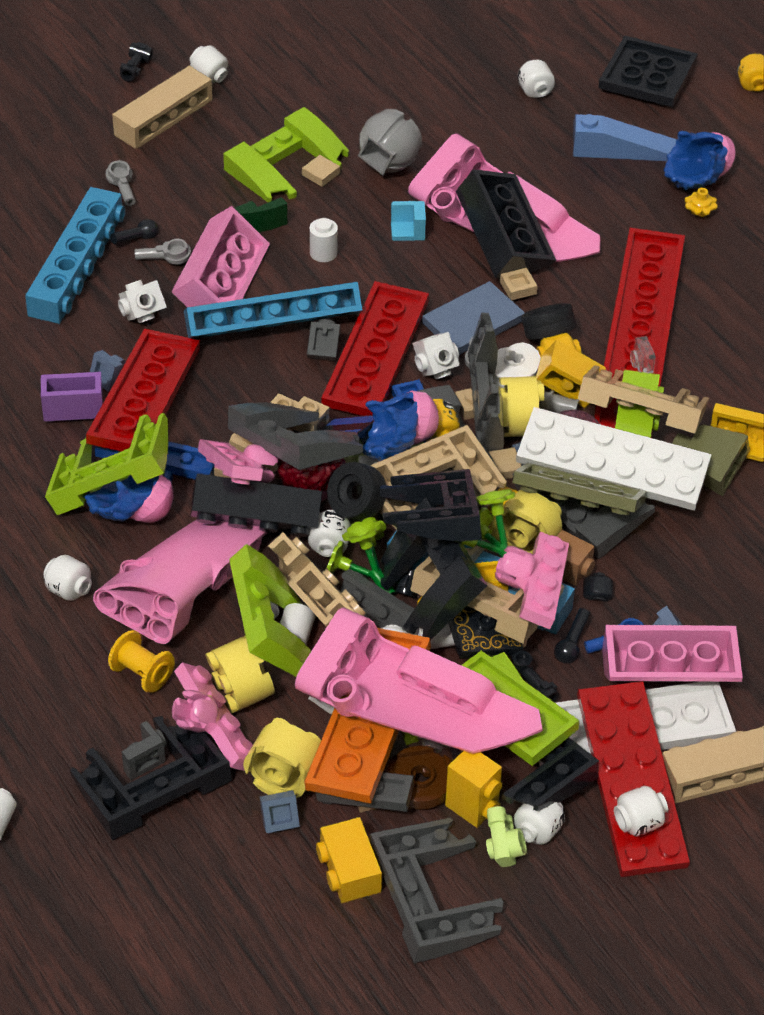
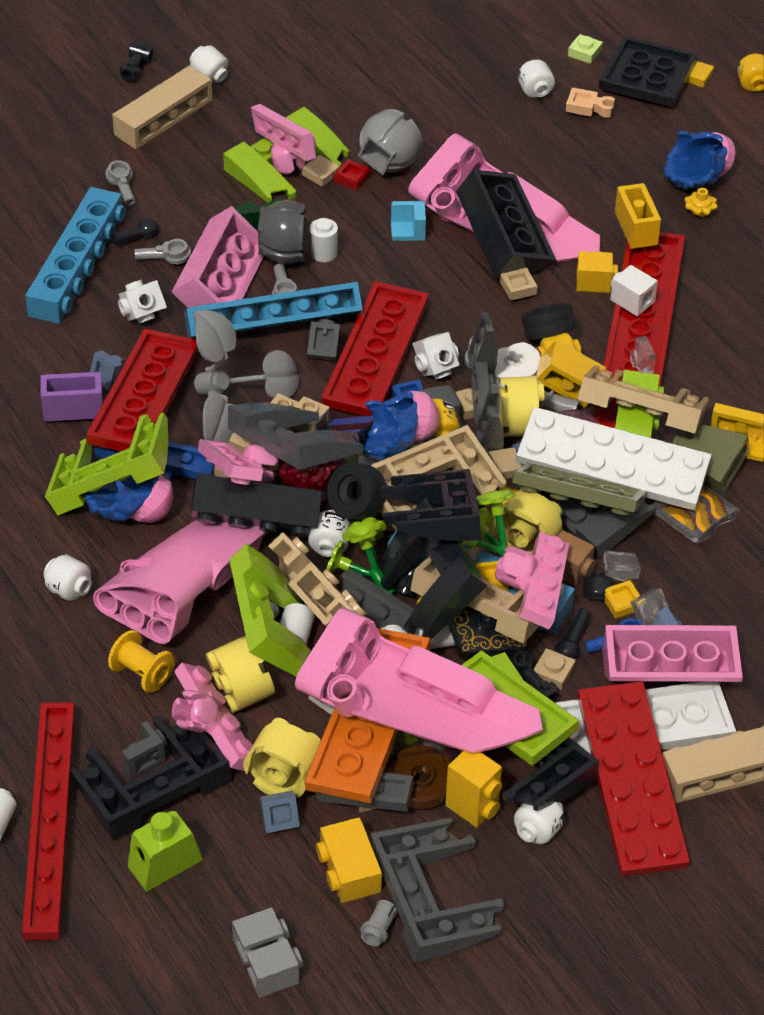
(49, 822): none -> red plate
(162, 850): none -> lime torso
(214, 339): none -> light grey plant
(264, 945): none -> light grey piece
(282, 232): none -> dark grey piece
(283, 283): none -> light grey plate
(291, 142): none -> bright pink plate
(352, 175): none -> red tile
(375, 930): none -> light grey pin
(463, 313): sand blue tile -> none
(505, 841): yellowish green plate -> none
(555, 668): none -> tan plate
(585, 48): none -> yellowish green plate
(586, 102): none -> light nougat plate
(595, 271): none -> yellow brick
(609, 138): medium blue wedge -> none
(619, 597): none -> yellow tile
(621, 565): none -> clear plate
(633, 290): none -> white brick
(637, 215): none -> yellow brick
(640, 811): white head -> none
(648, 605): none -> clear plate
(700, 74): none -> yellow tile
(703, 522): none -> slope

